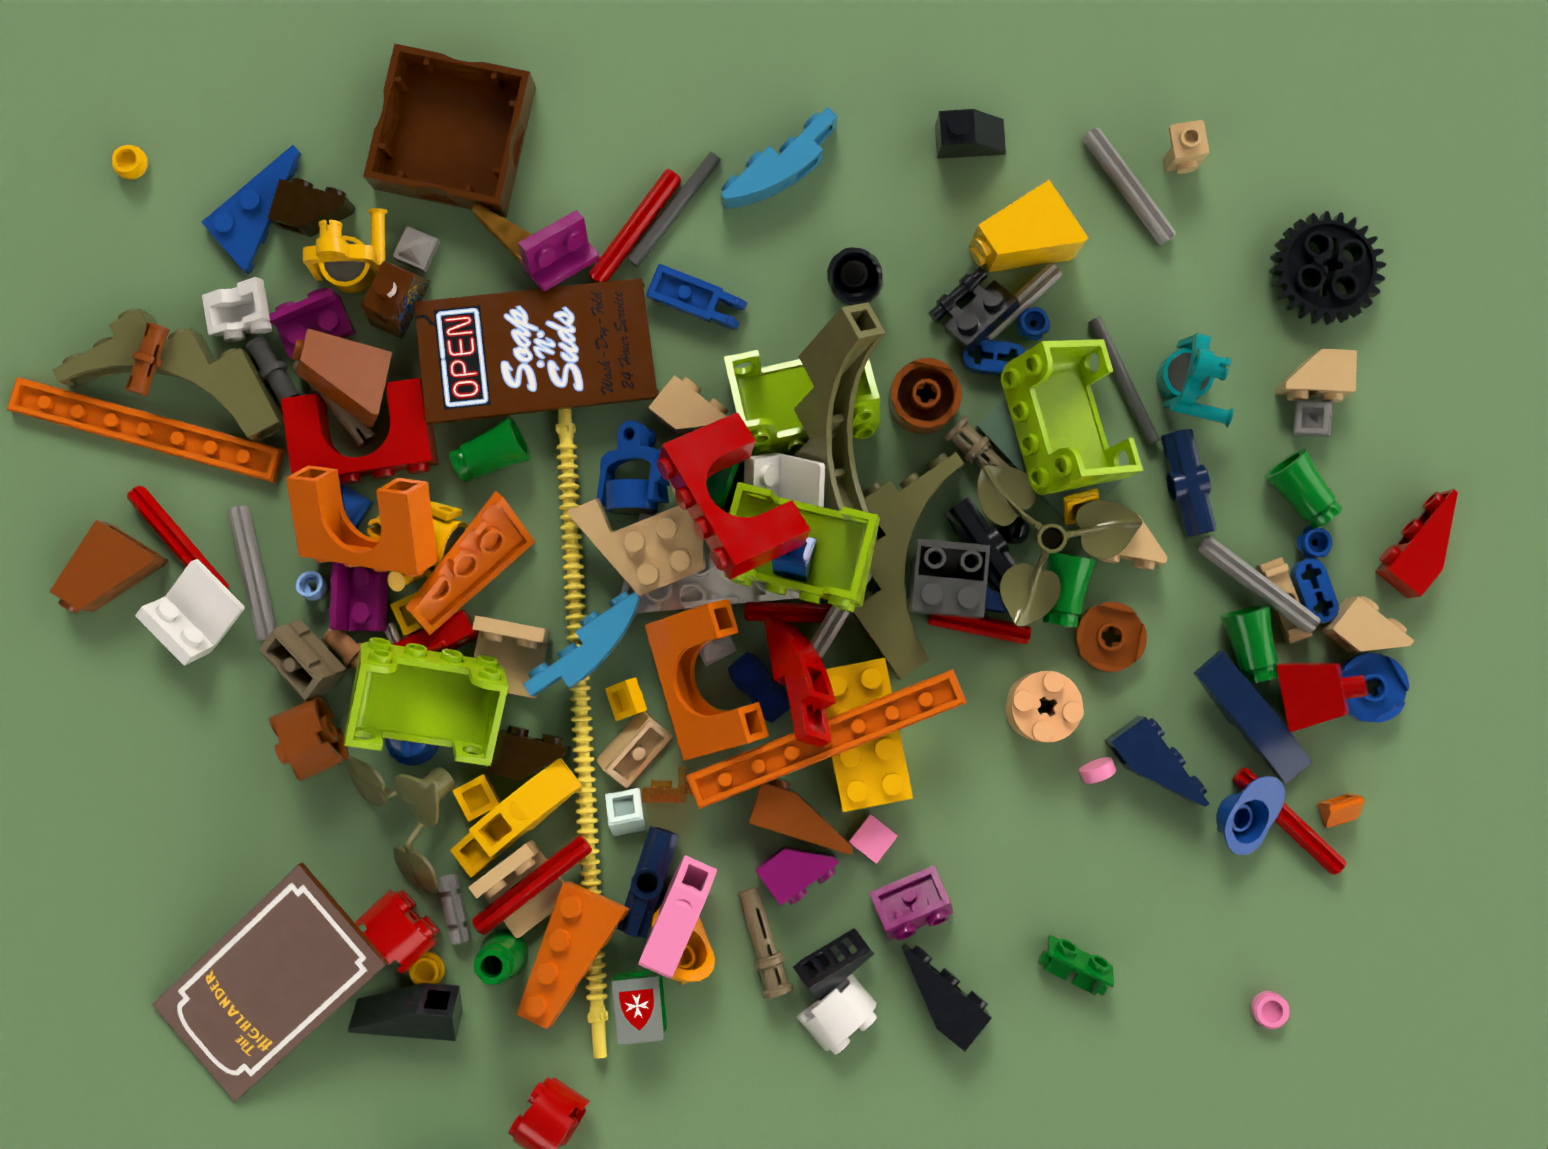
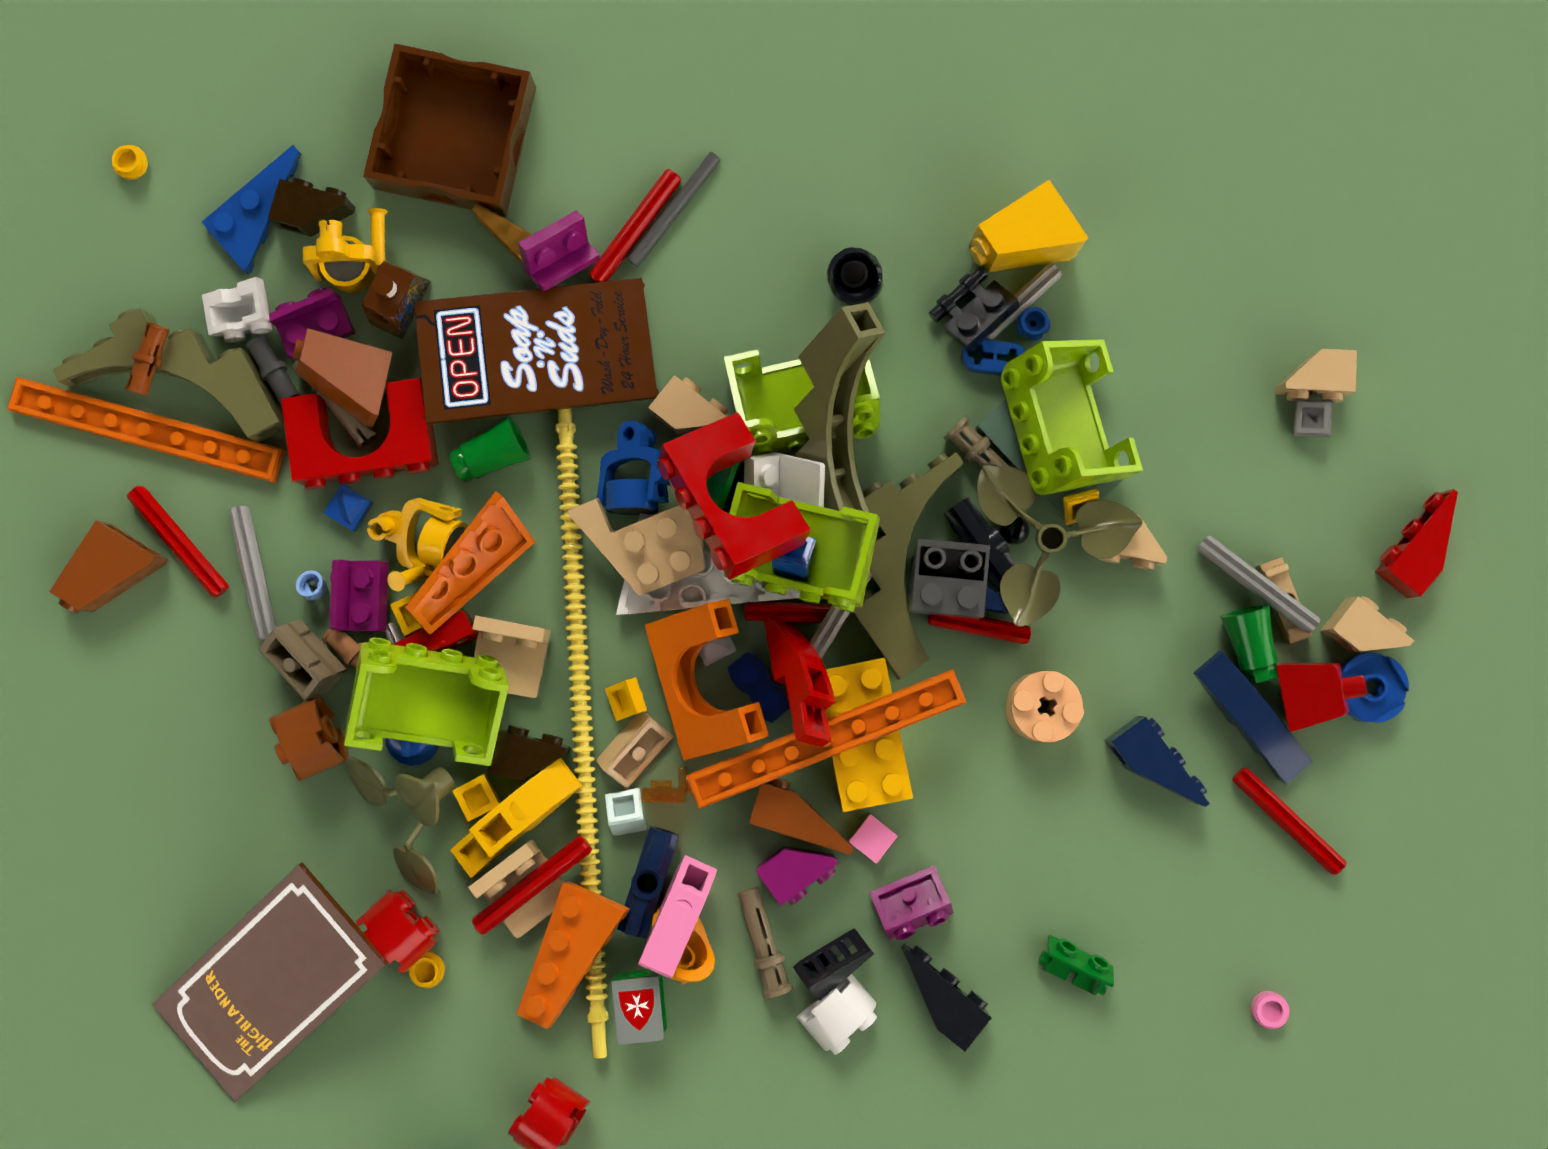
(192, 614): white bracket -> none
(328, 535): orange arch -> none
(411, 1012): black slope -> none
(416, 249): light grey tile -> none
(454, 909): light grey axle -> none
(511, 952): green plant -> none
(599, 638): dark azure slope -> none
(693, 296): blue hinge -> none
(772, 173): dark azure slope -> none
(942, 388): dark orange brick -> none
(969, 134): black slope -> none
(1074, 578): green plant -> none
(1097, 770): bright pink tile -> none
(1125, 383): dark grey bar -> none
(1126, 626): dark orange plate -> none
(1129, 186): light grey axle -> none
(1187, 148): tan bracket -> none
(1188, 482): dark blue piece -> none
(1189, 375): teal piece -> none
(1249, 814): blue piece -> none
(1304, 488): green plant -> none
(1322, 588): blue beam -> none
(1323, 539): blue plate -> none
(1340, 809): orange slope -> none
(1356, 276): black gear -> none

